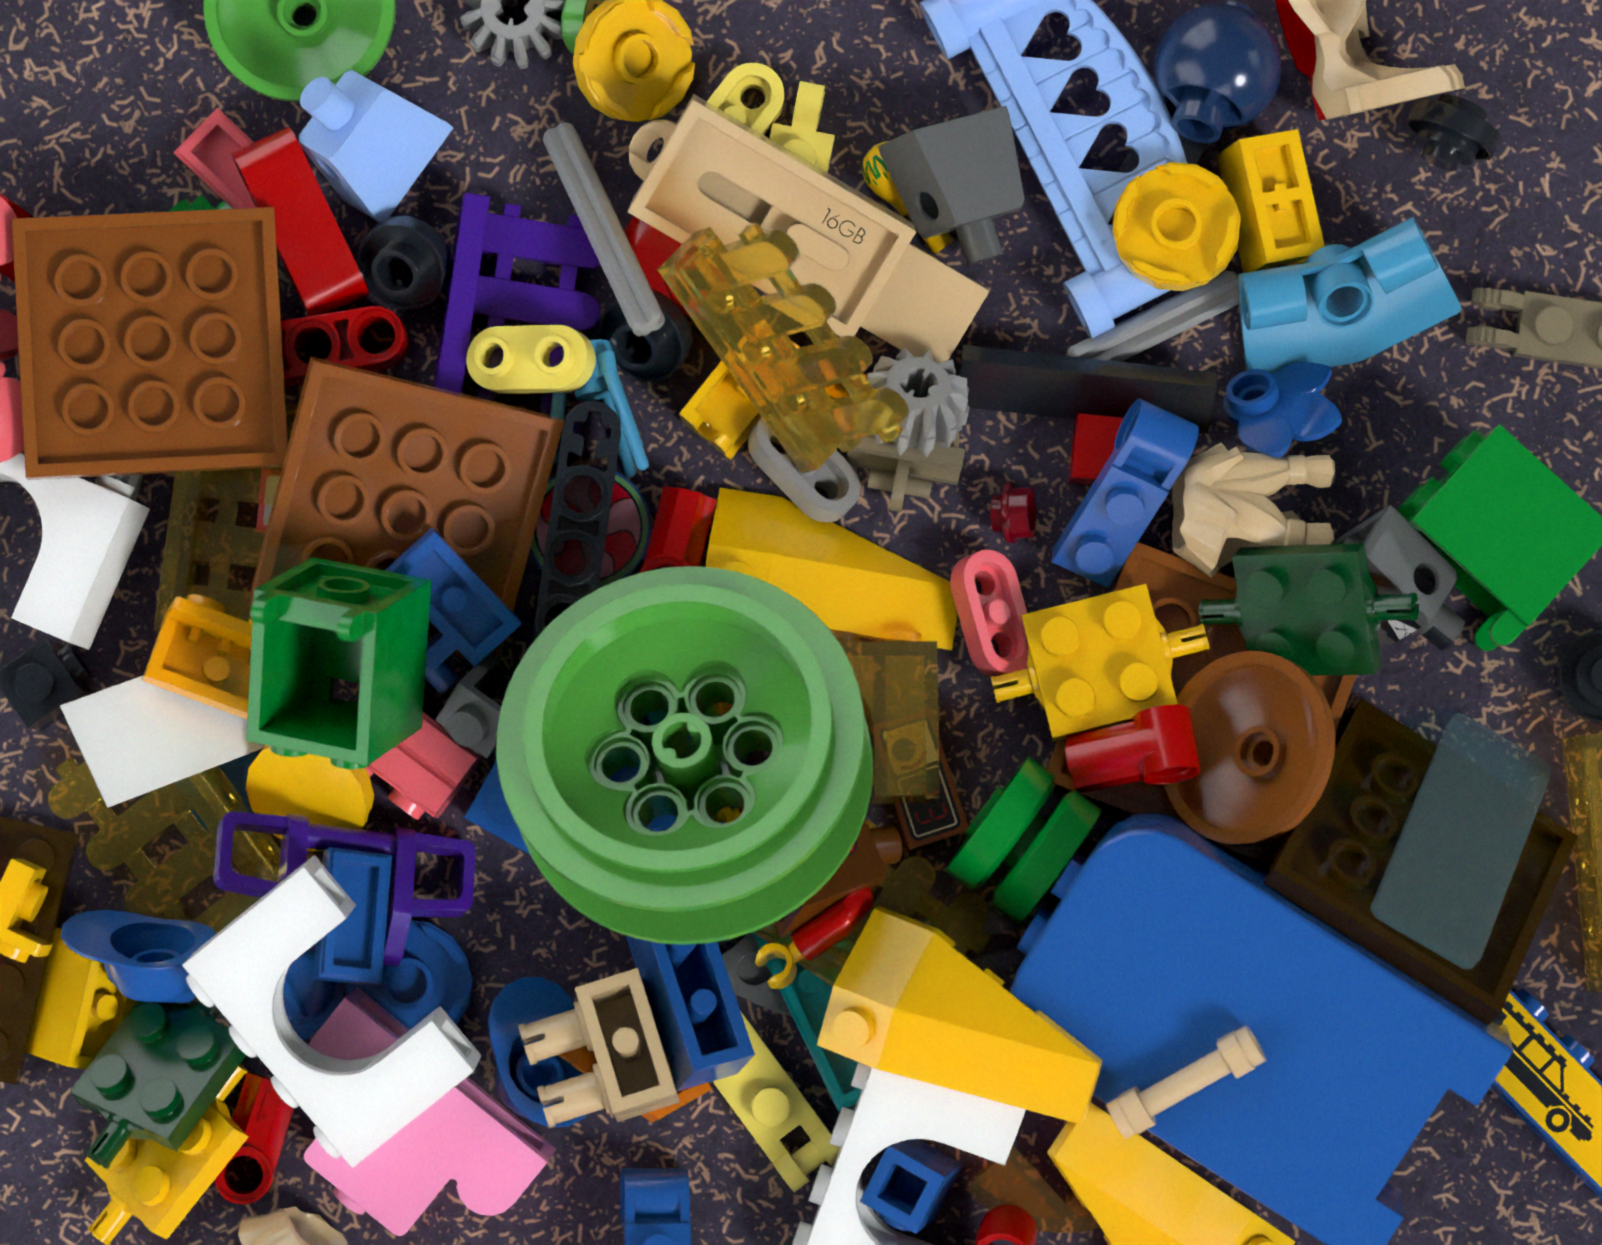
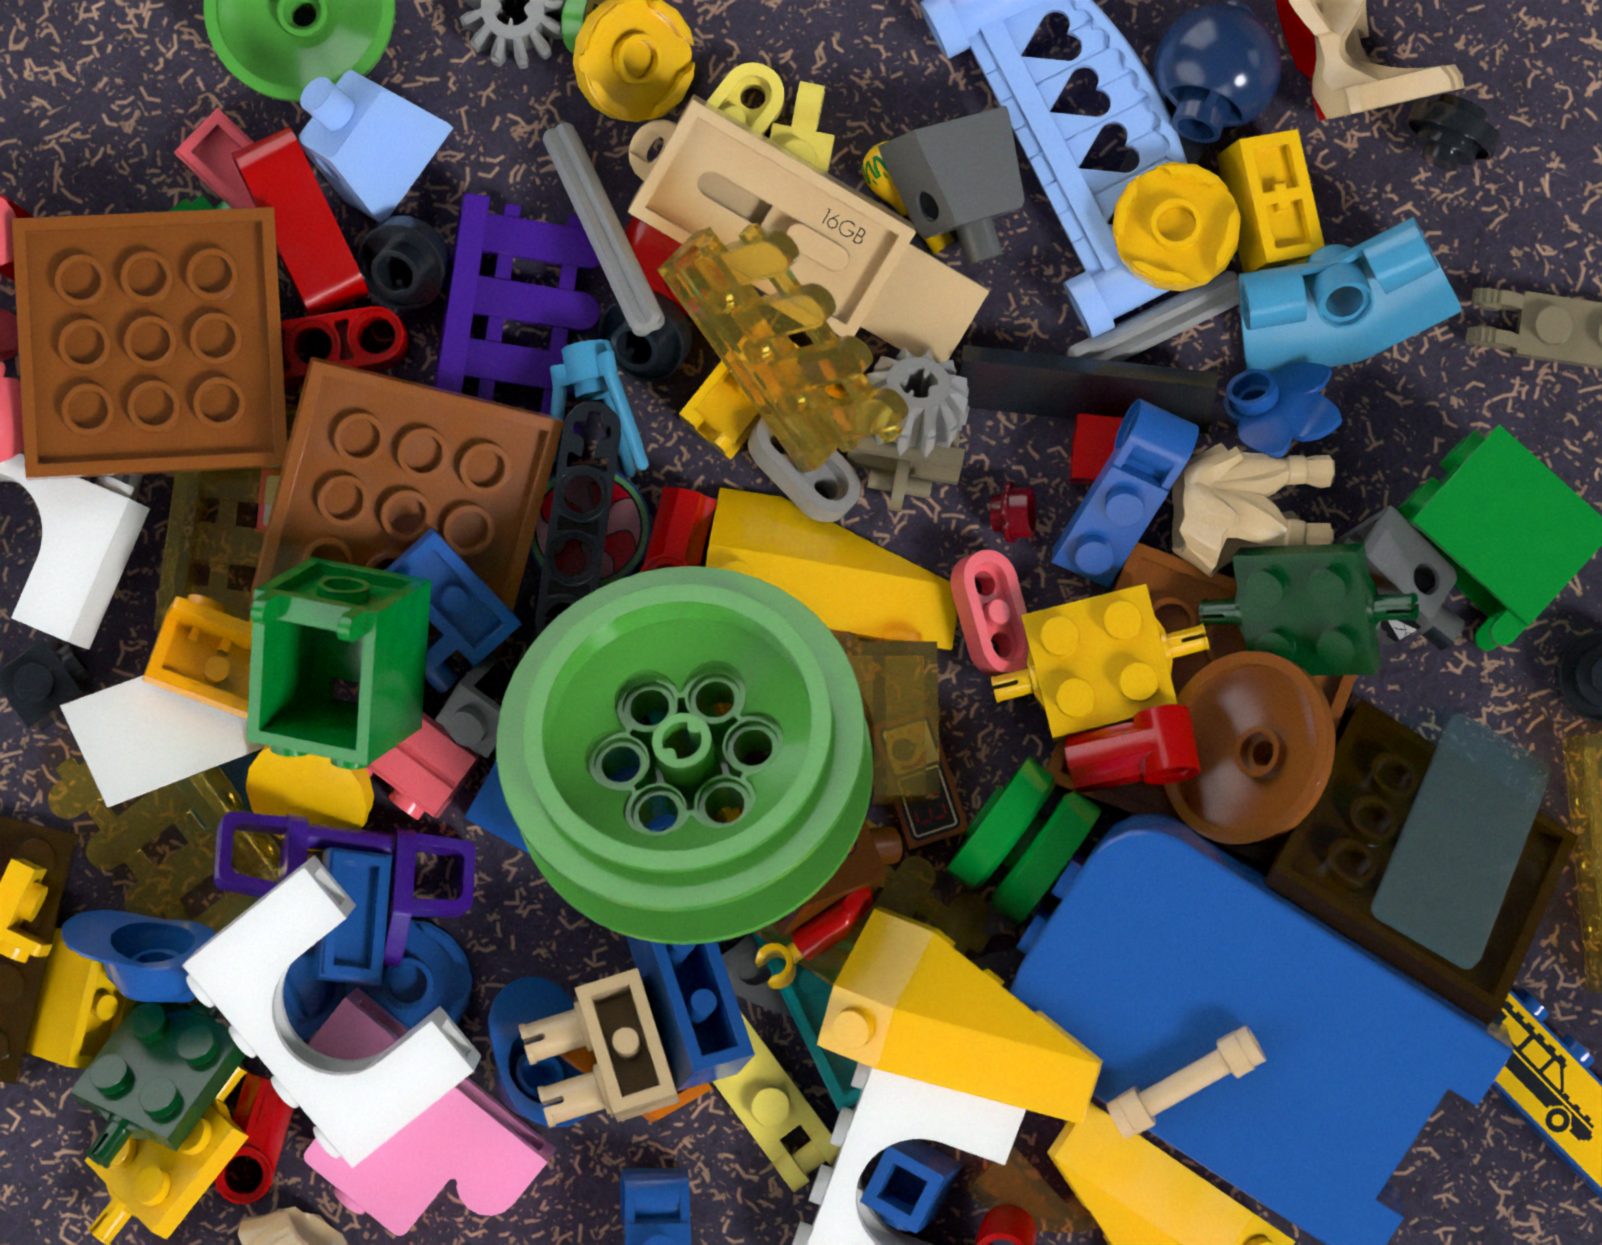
(526, 359): light yellow plate -> none

